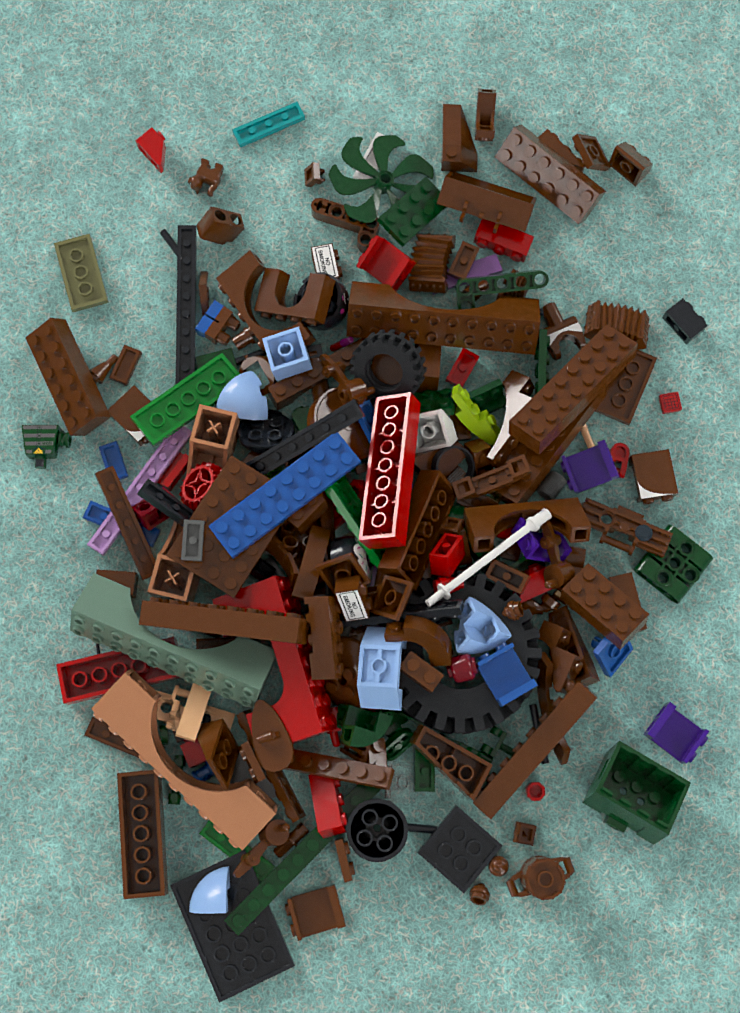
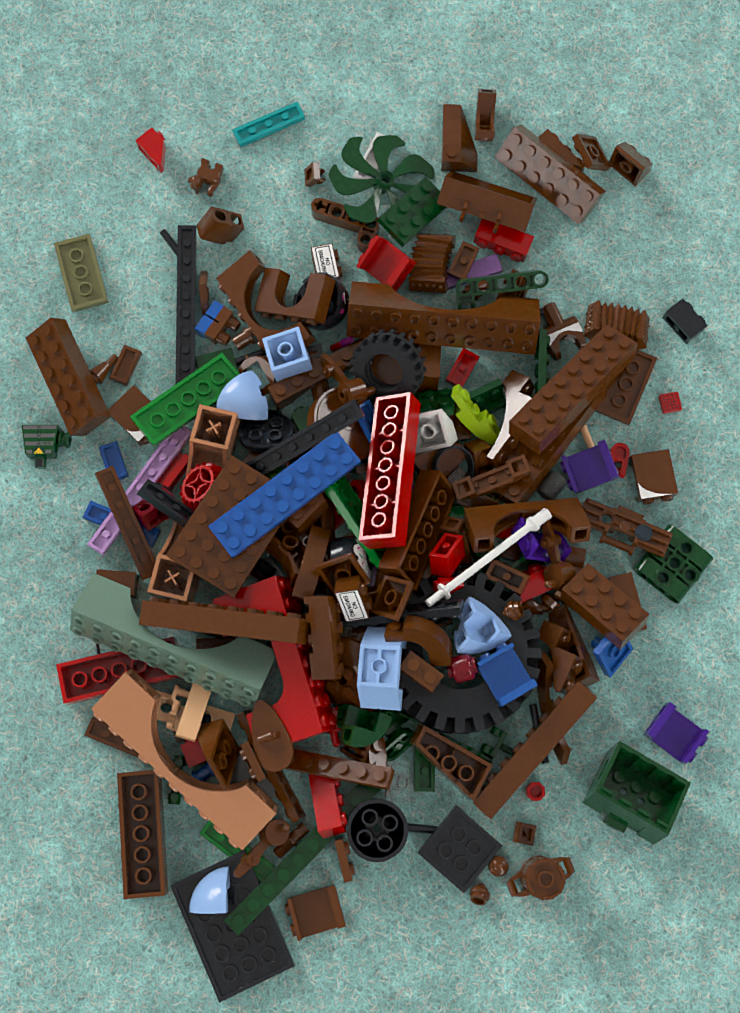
(164, 735): dark green tile -> none
(193, 540): dark grey plate -> none

